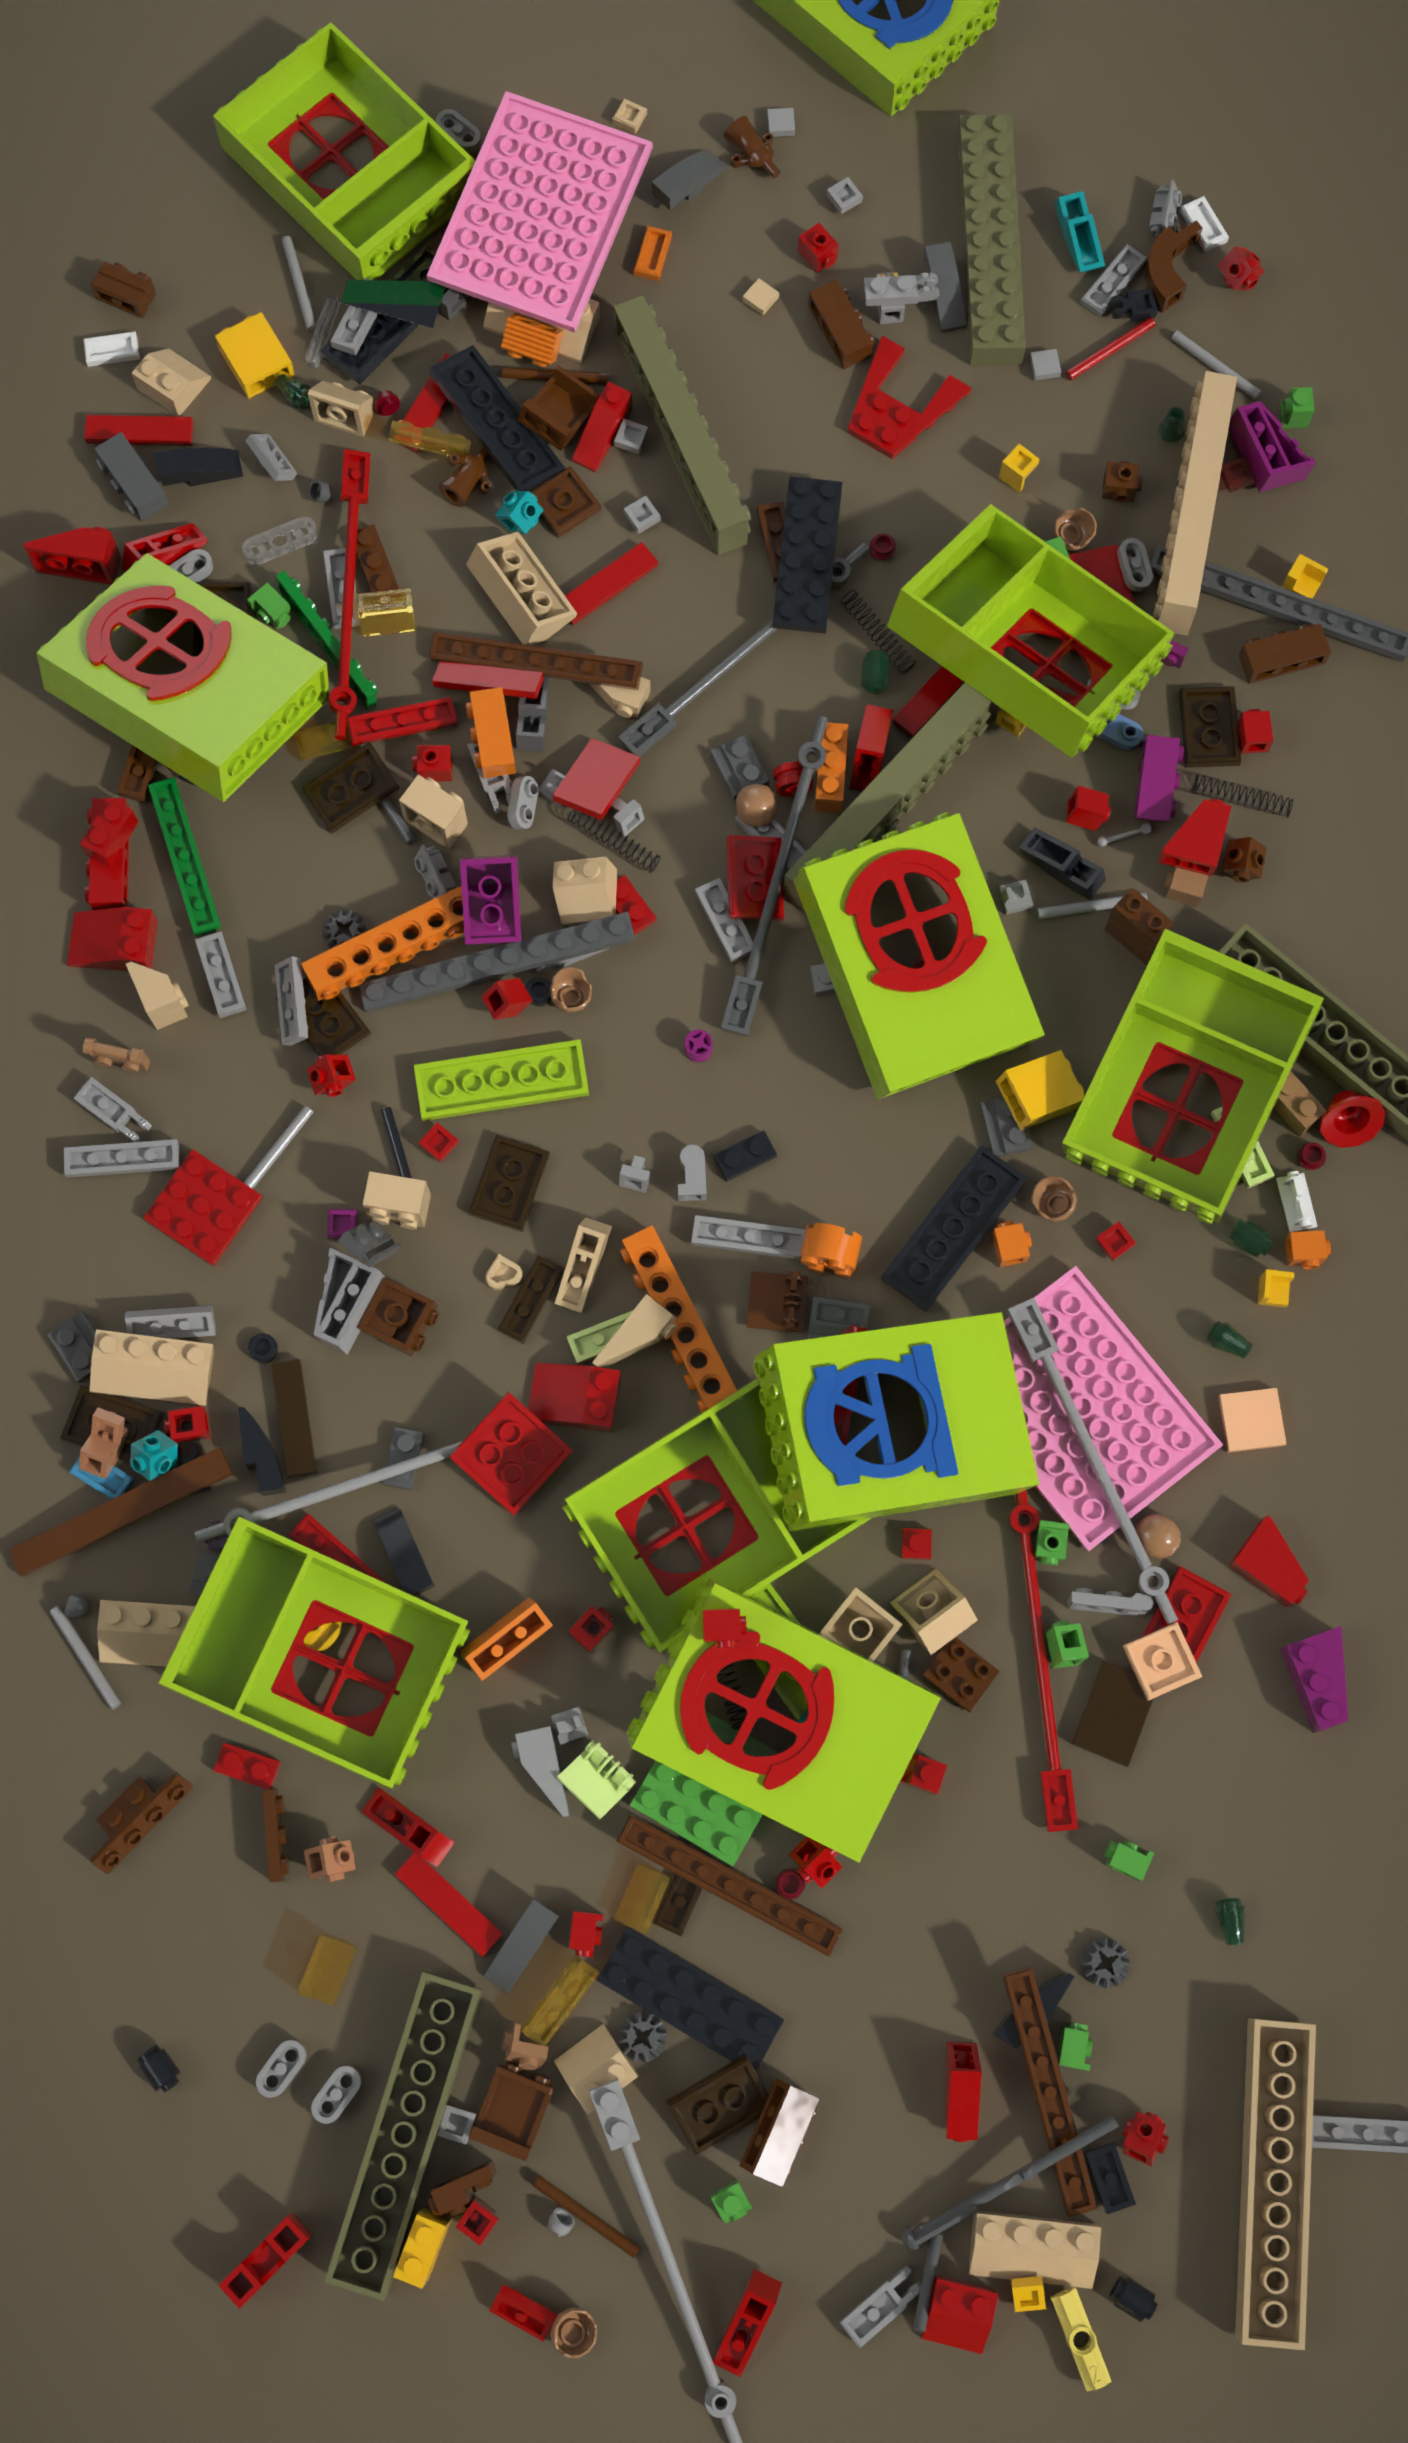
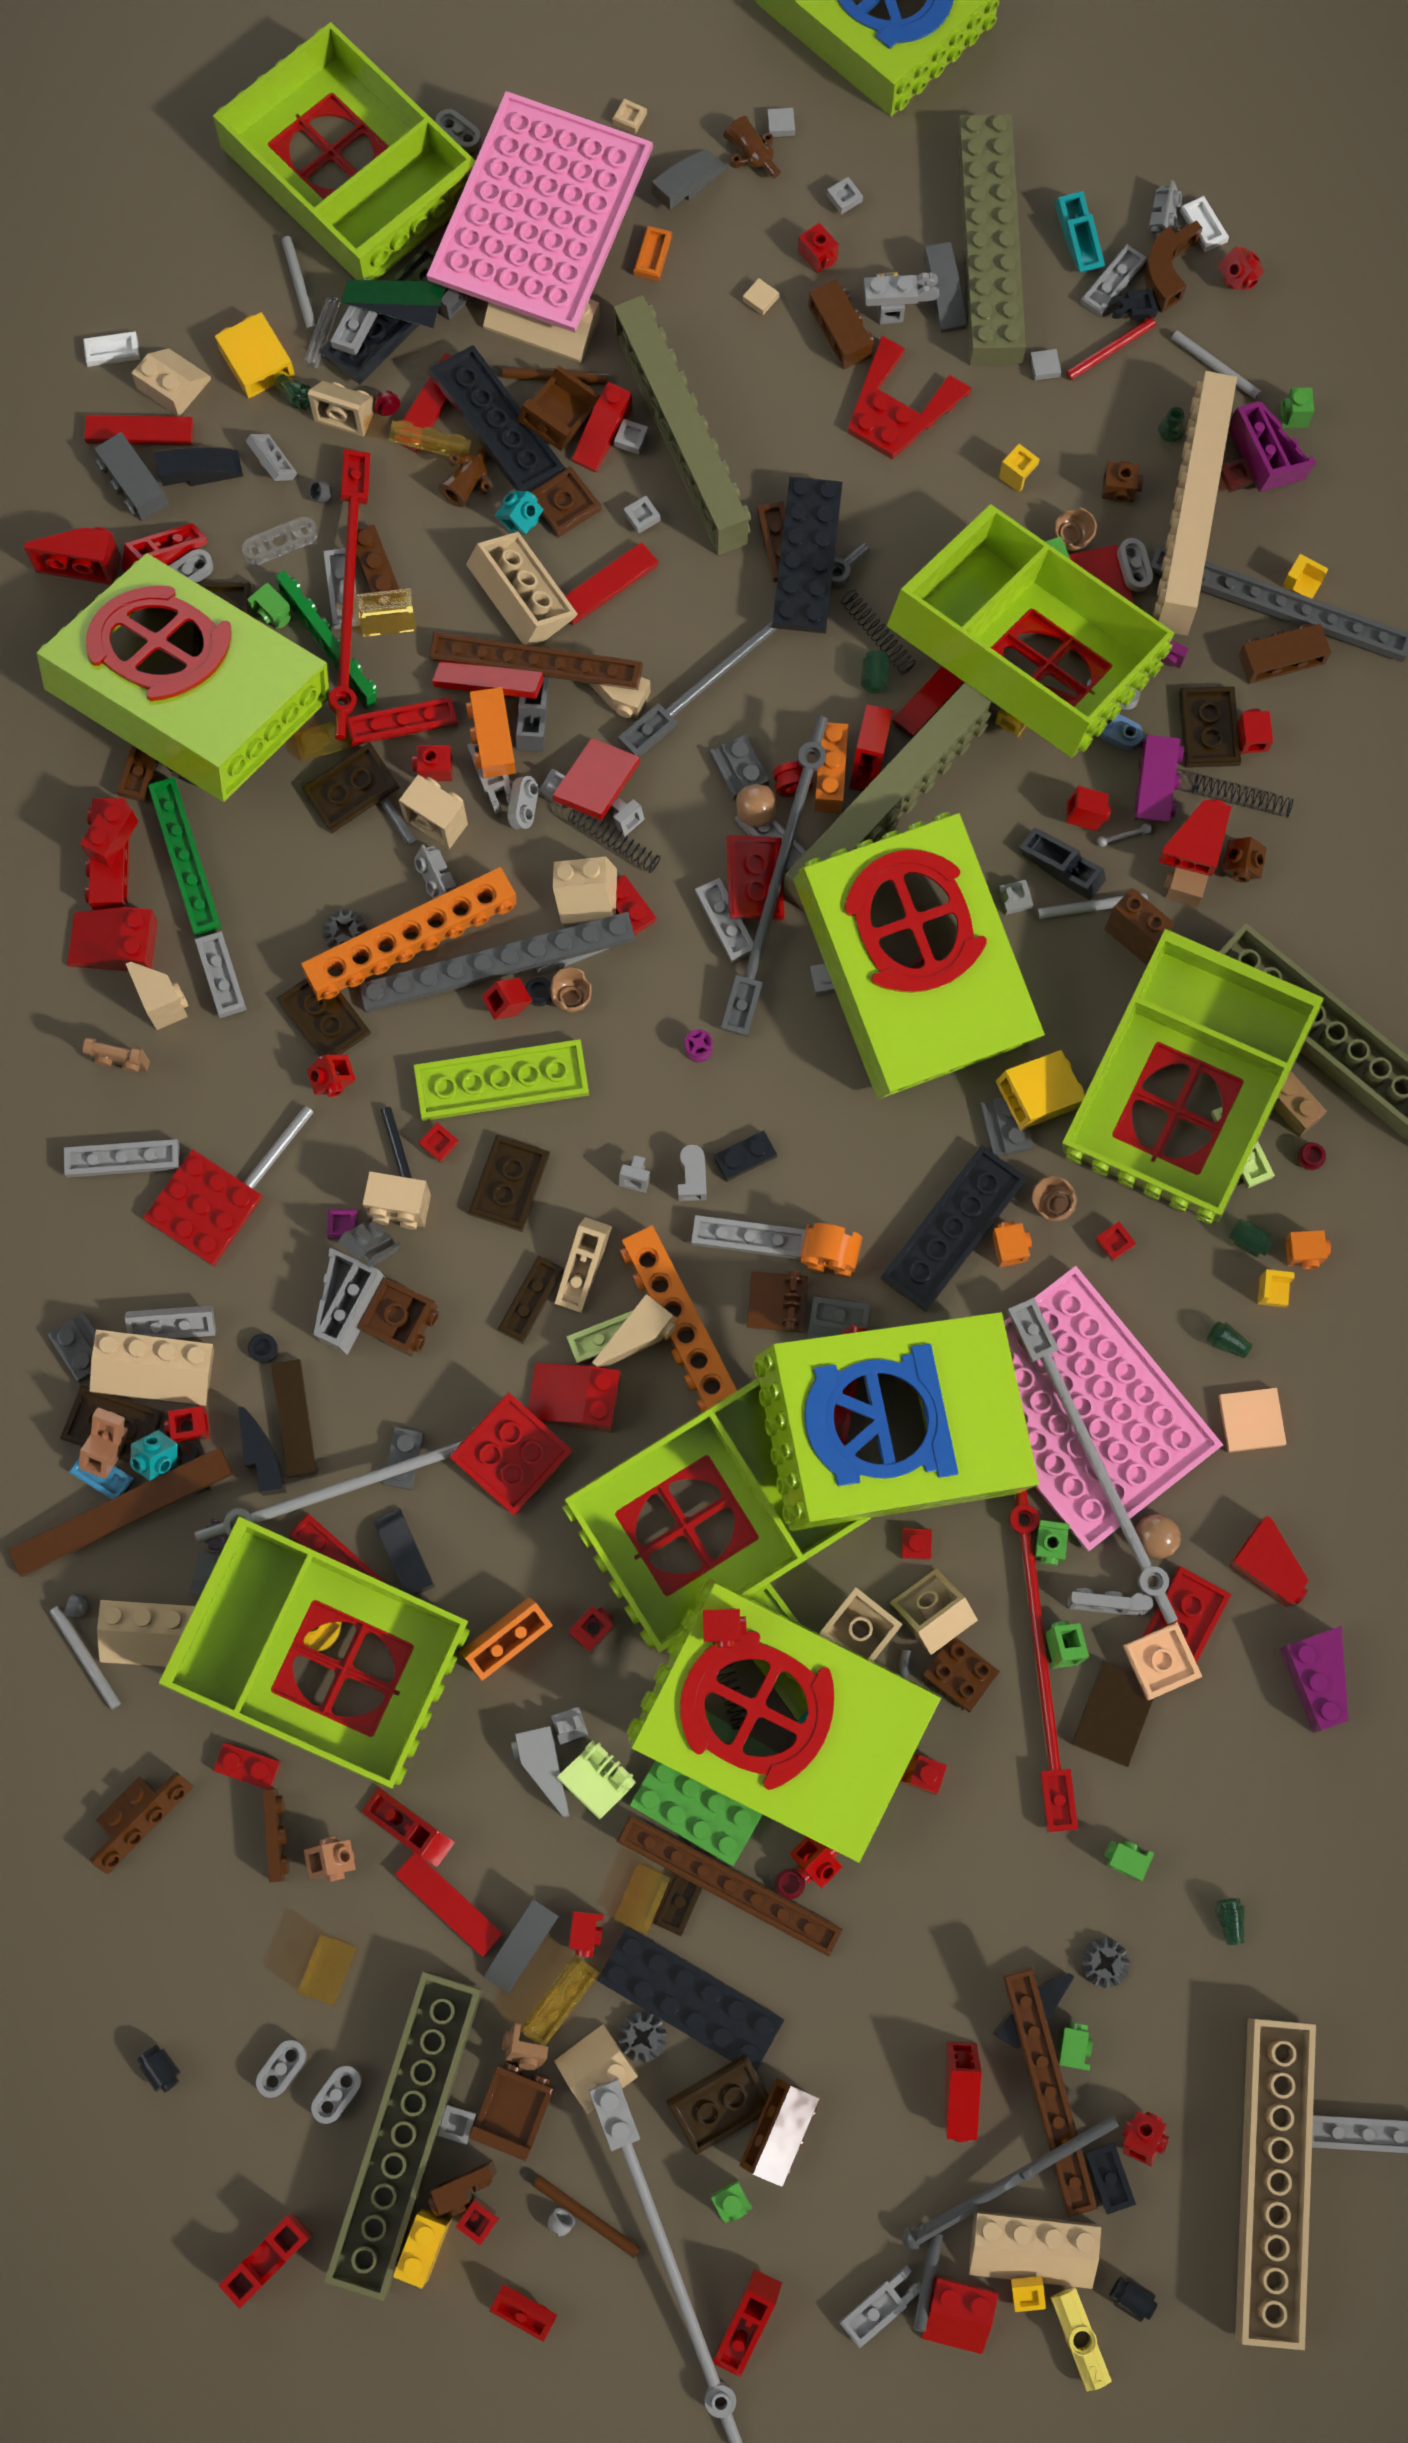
(109, 1108): light grey hinge -> none
(123, 288): reddish brown brick -> none
(291, 1001): light grey plate -> none
(491, 899): magenta slope -> none
(503, 1273): tan tile -> none
(531, 339): orange brick -> none
(573, 2332): medium nougat hair -> none
(882, 546): dark red plate -> none
(1296, 1202): white hinge -> none
(1352, 1119): red hat -> none

